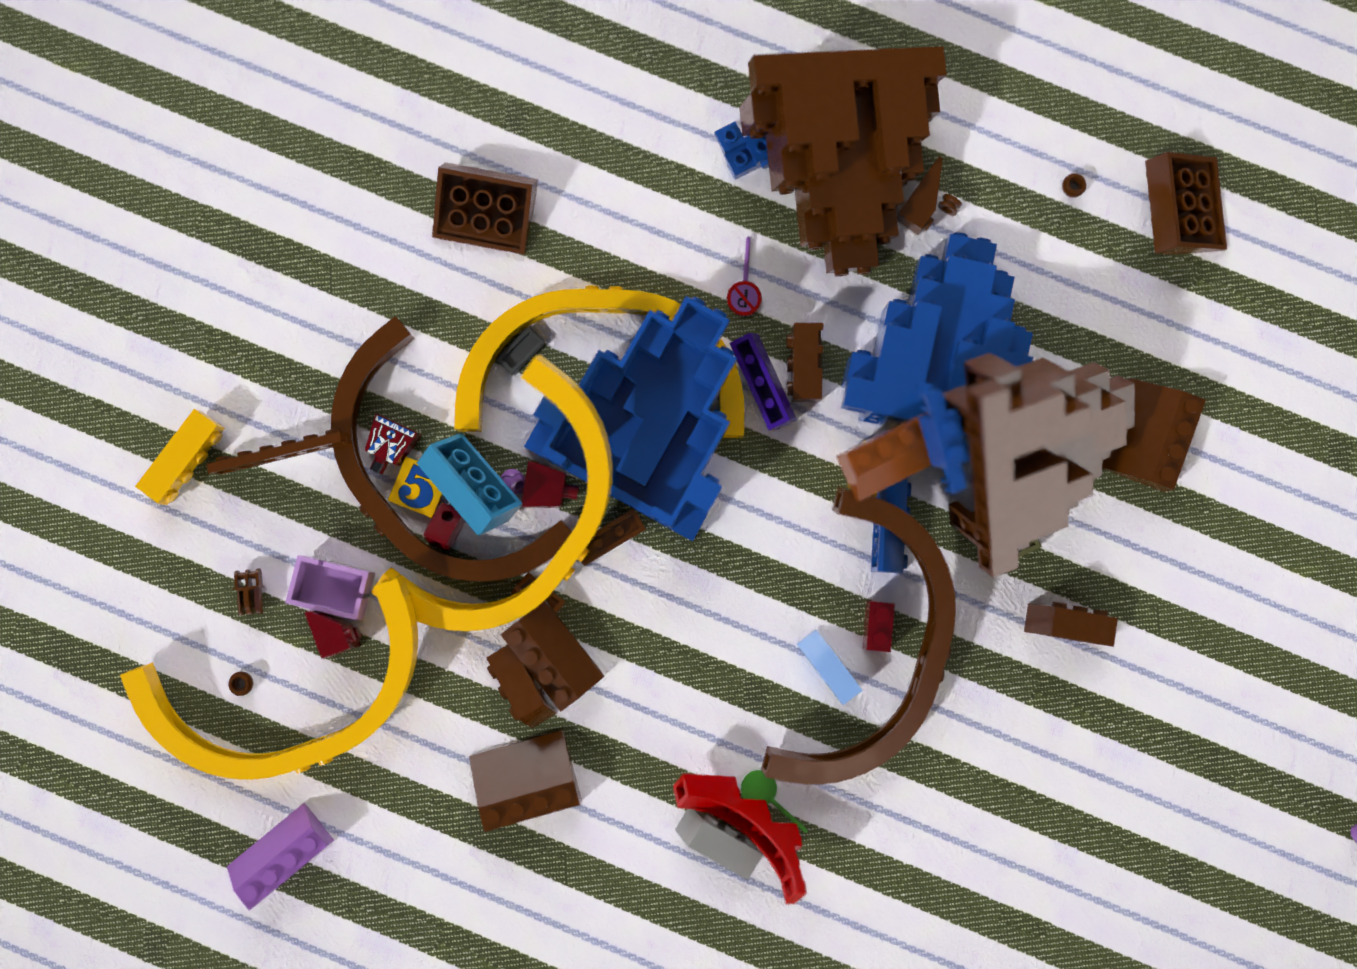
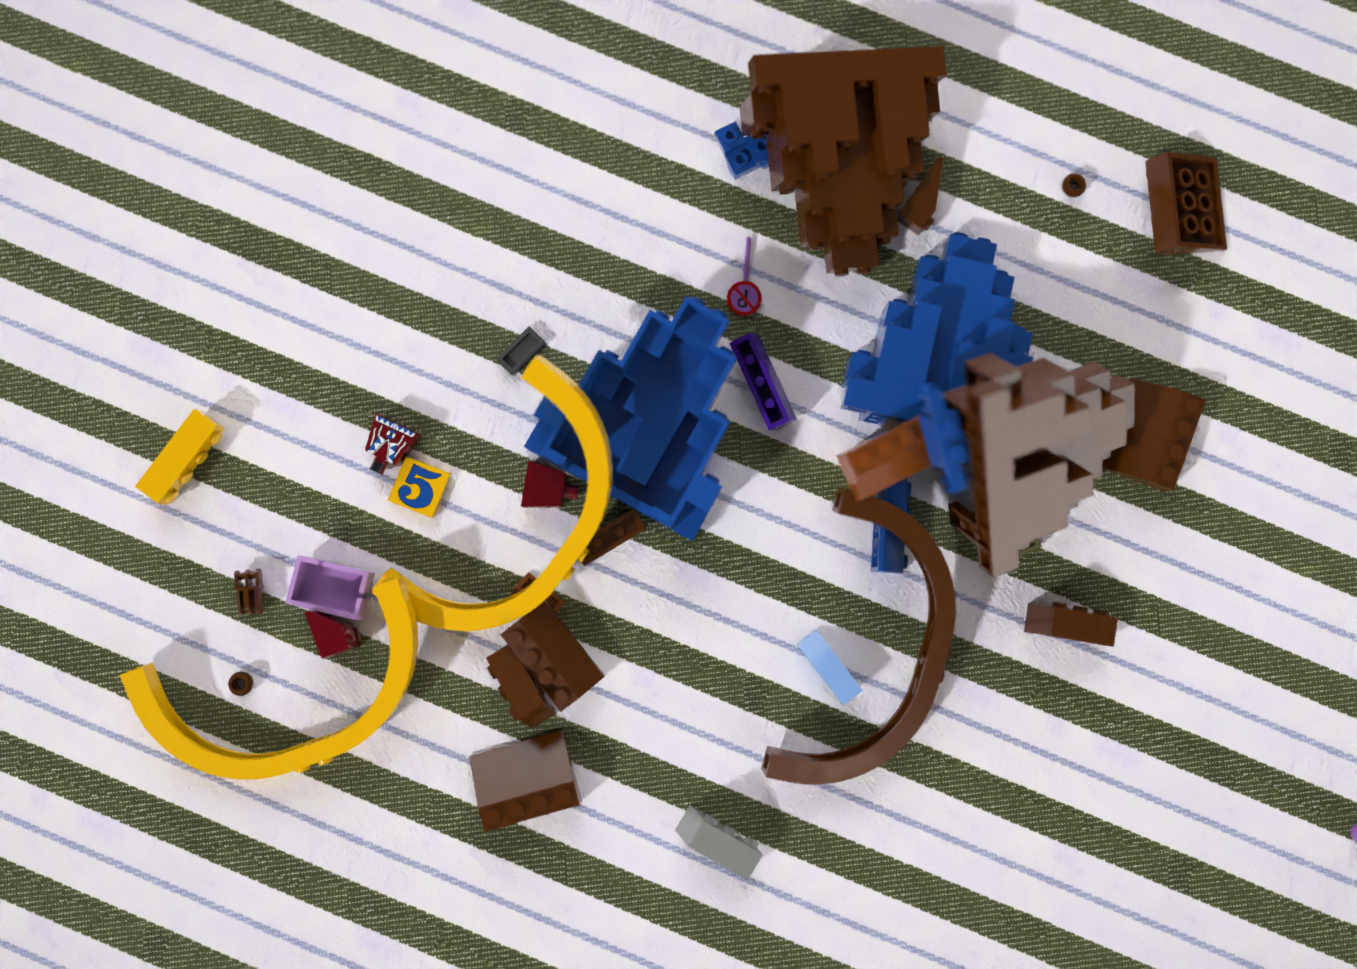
(270, 454): reddish brown plate -> none
(277, 856): medium lavender slope -> none
(344, 416): reddish brown arch -> none
(443, 533): dark red torso -> none
(469, 483): dark azure brick -> none
(483, 207): reddish brown slope -> none
(514, 480): medium lavender piece -> none
(588, 300): yellow arch -> none
(759, 787): bright green piece -> none
(776, 841): red arch -> none
(805, 362): reddish brown wedge -> none
(878, 626): dark red brick -> none
(949, 204): reddish brown bush -> none

